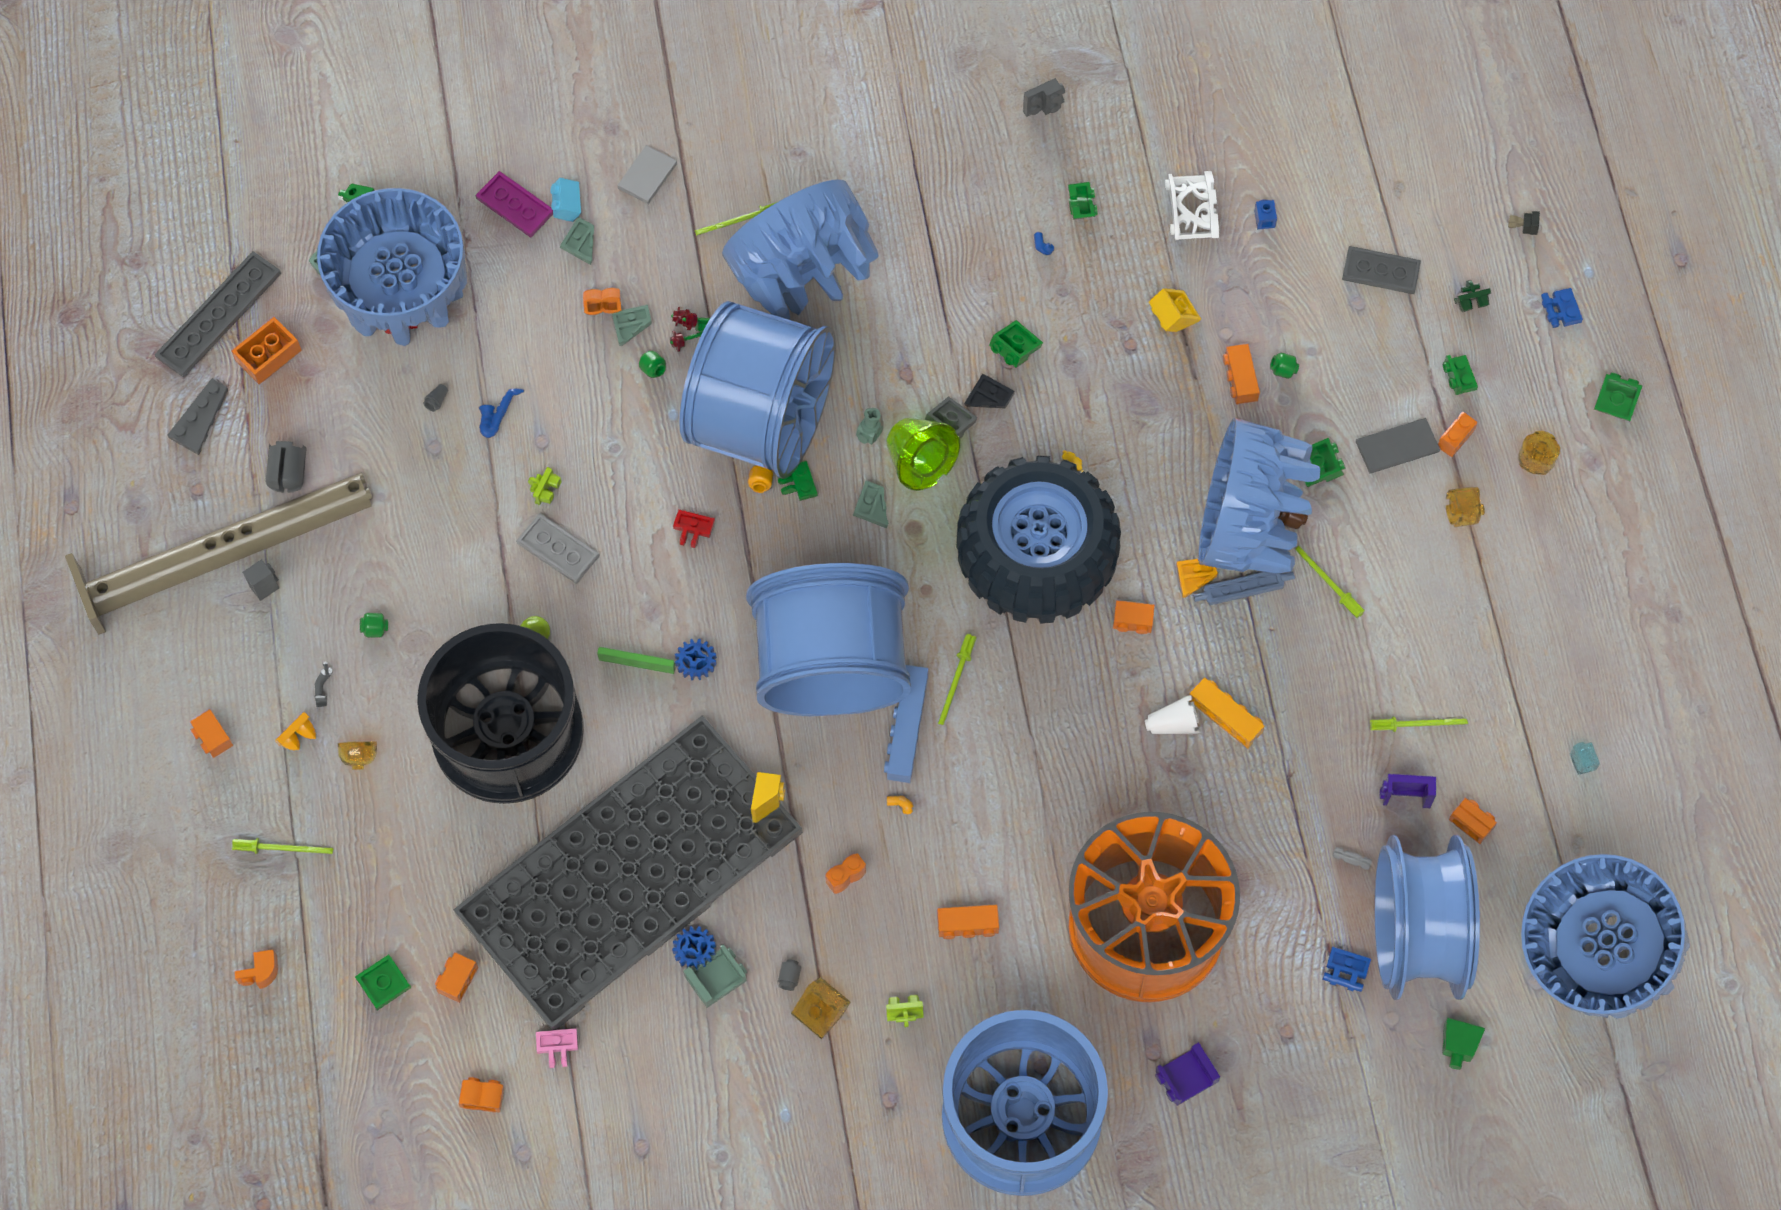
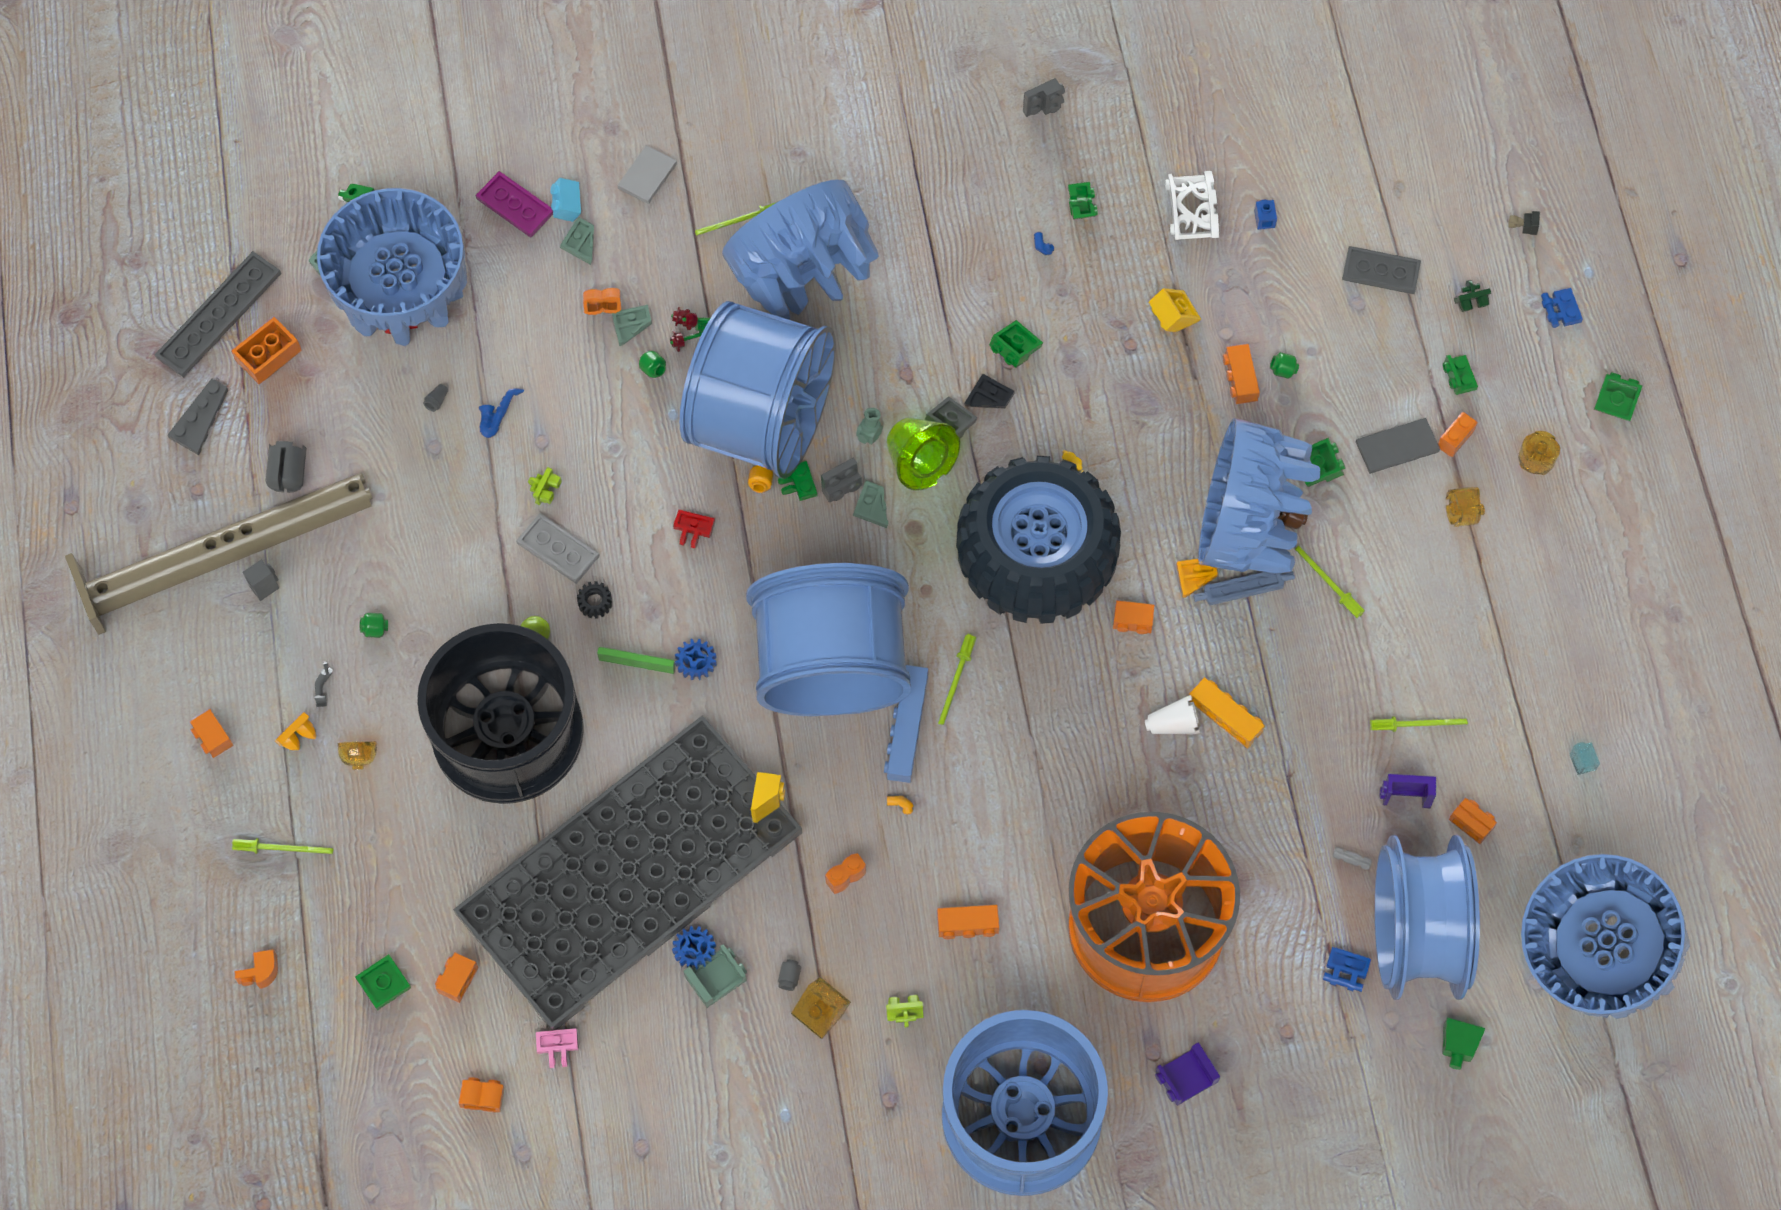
(592, 589): none -> black tyre
(841, 480): none -> dark grey plate

